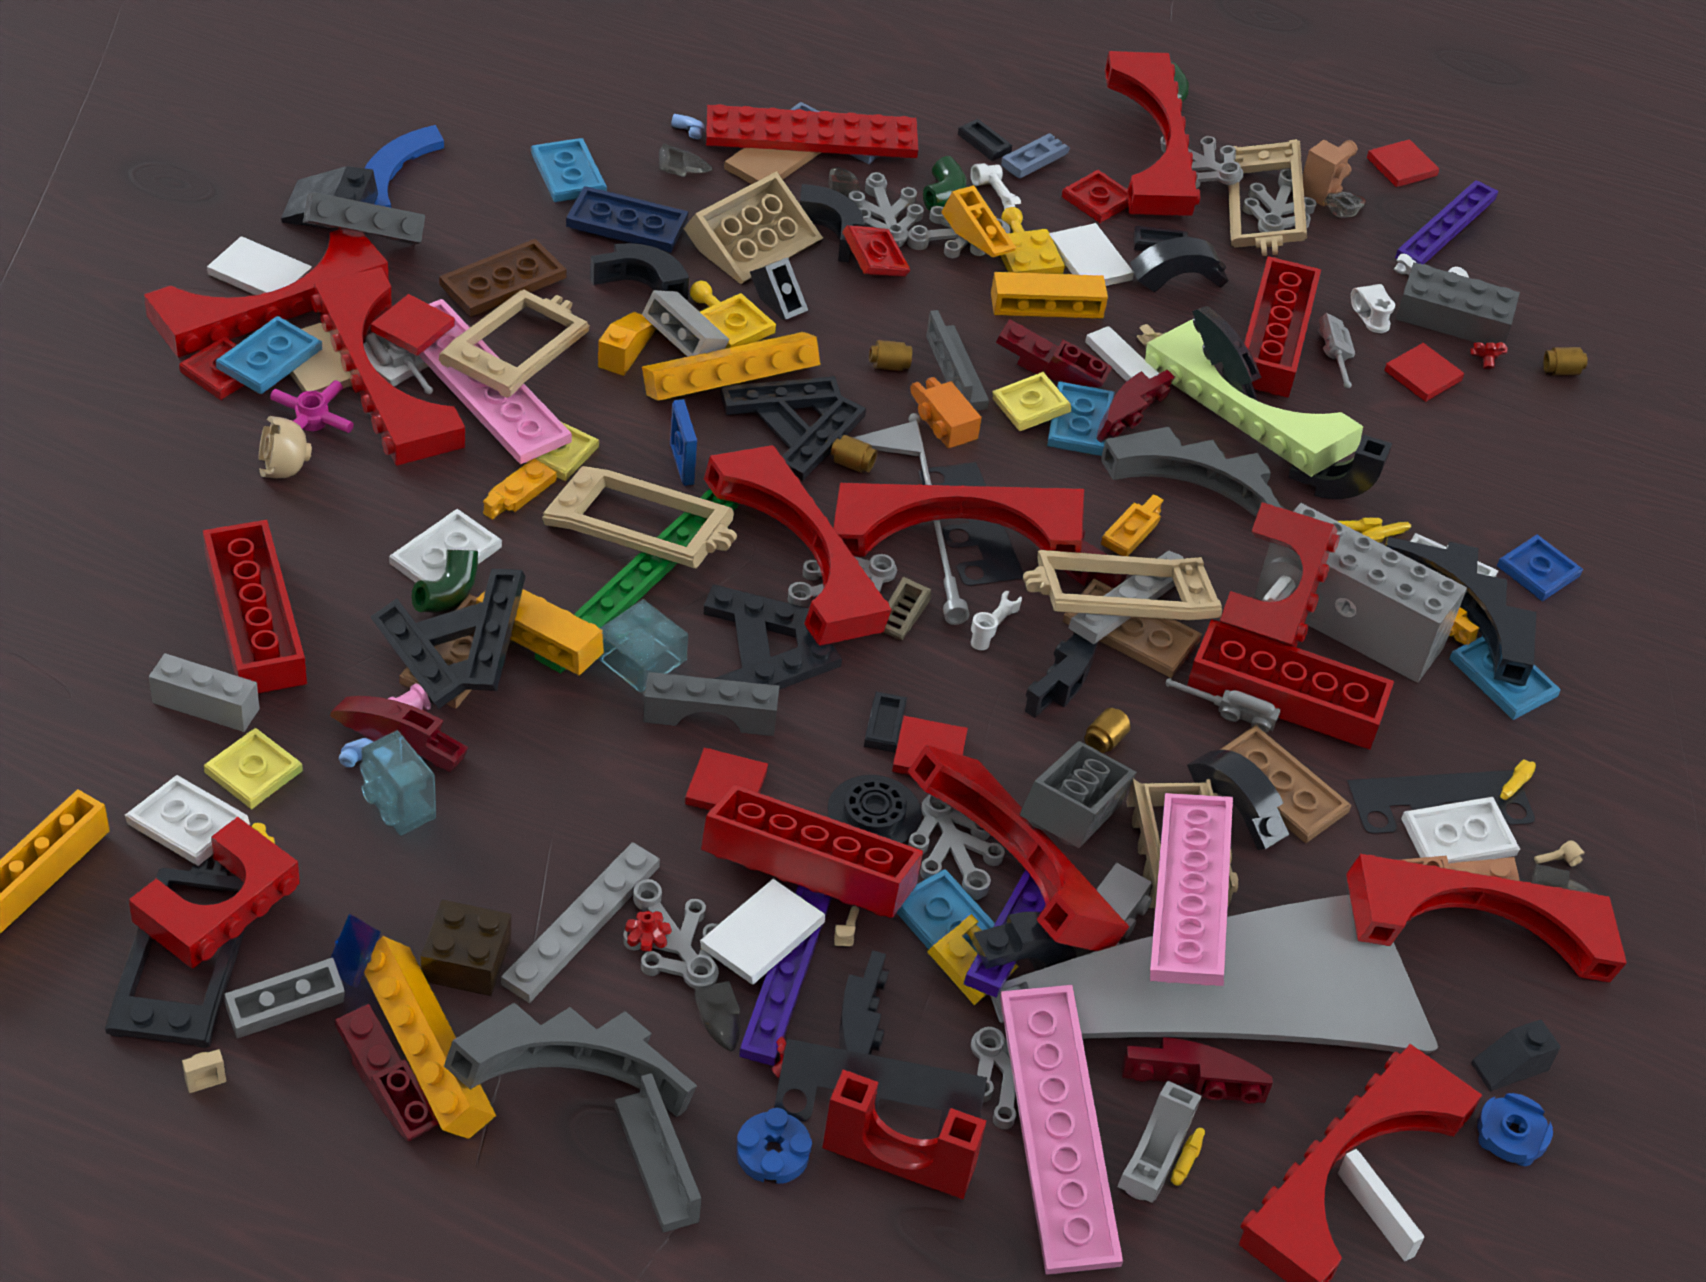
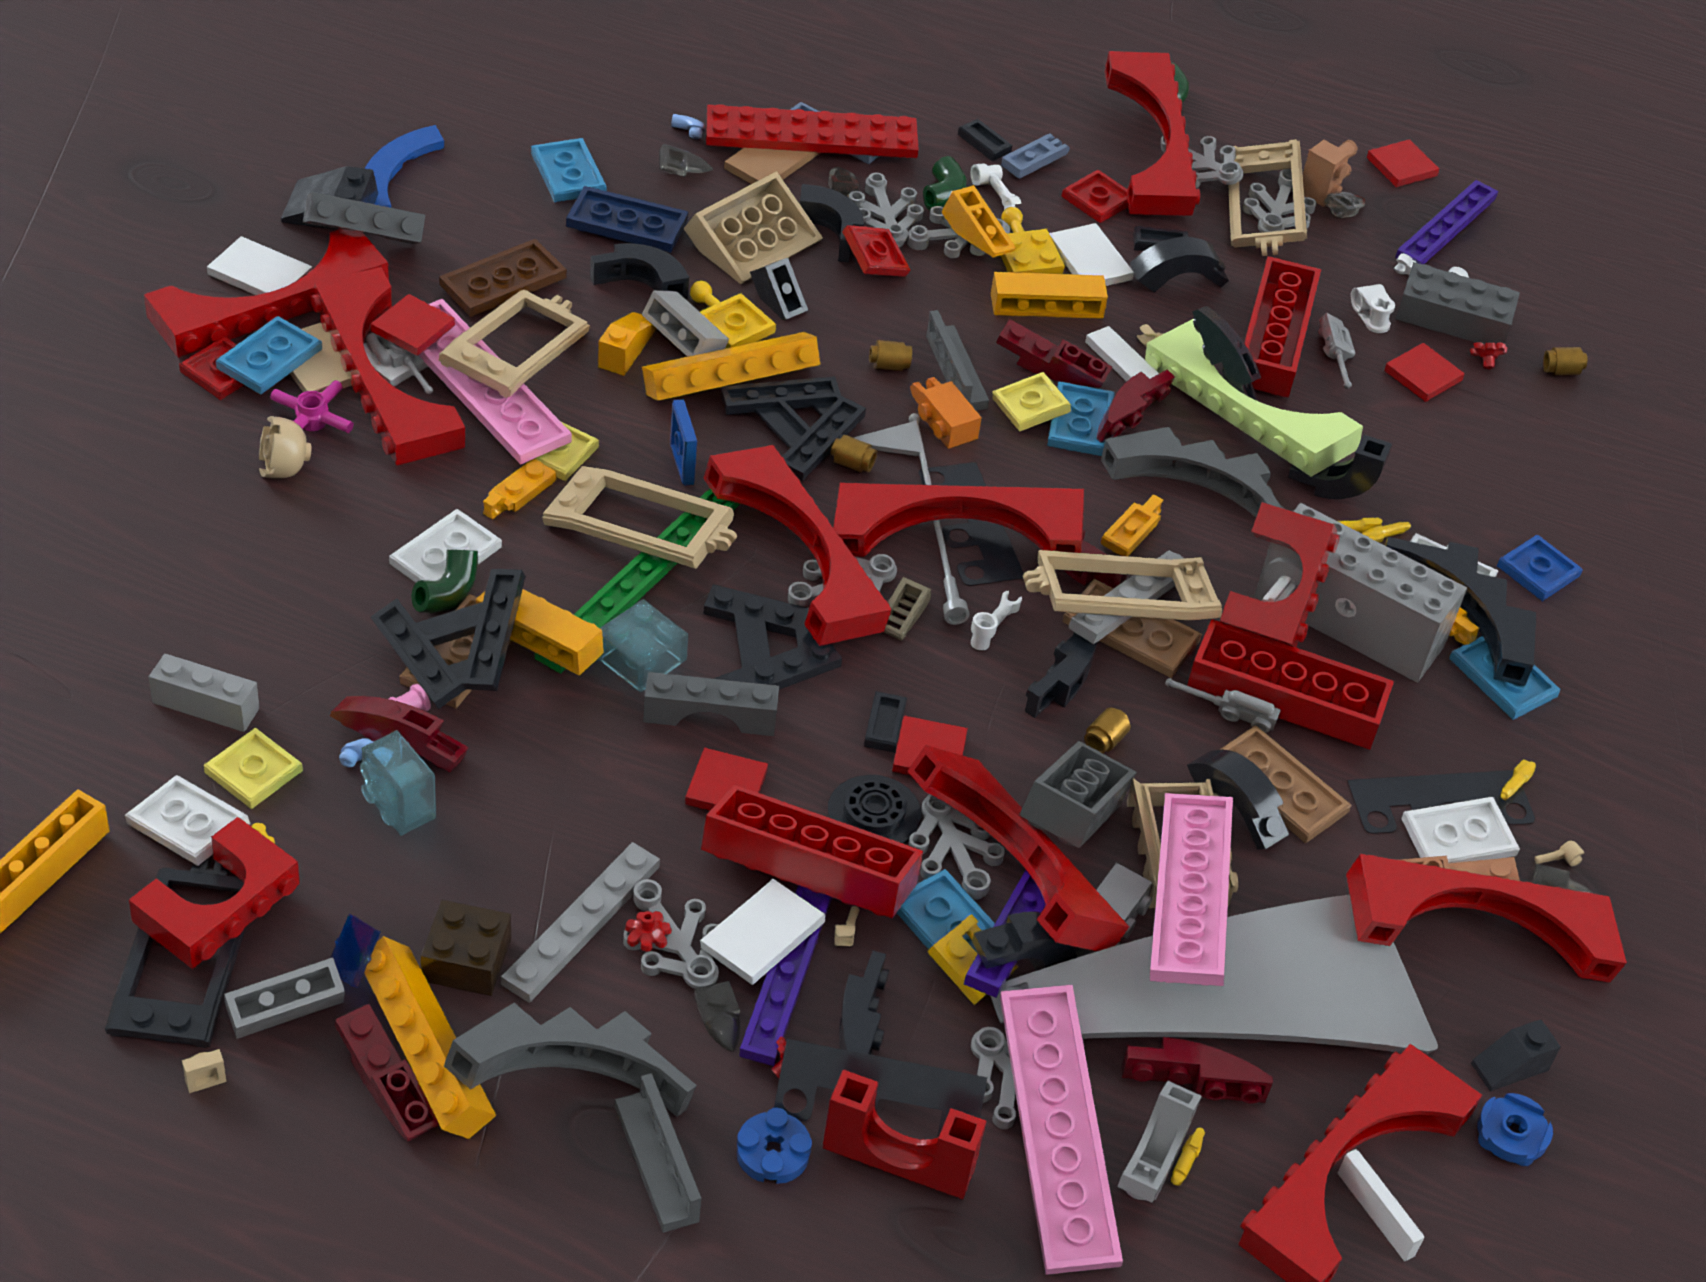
(255, 606): red brick -> none

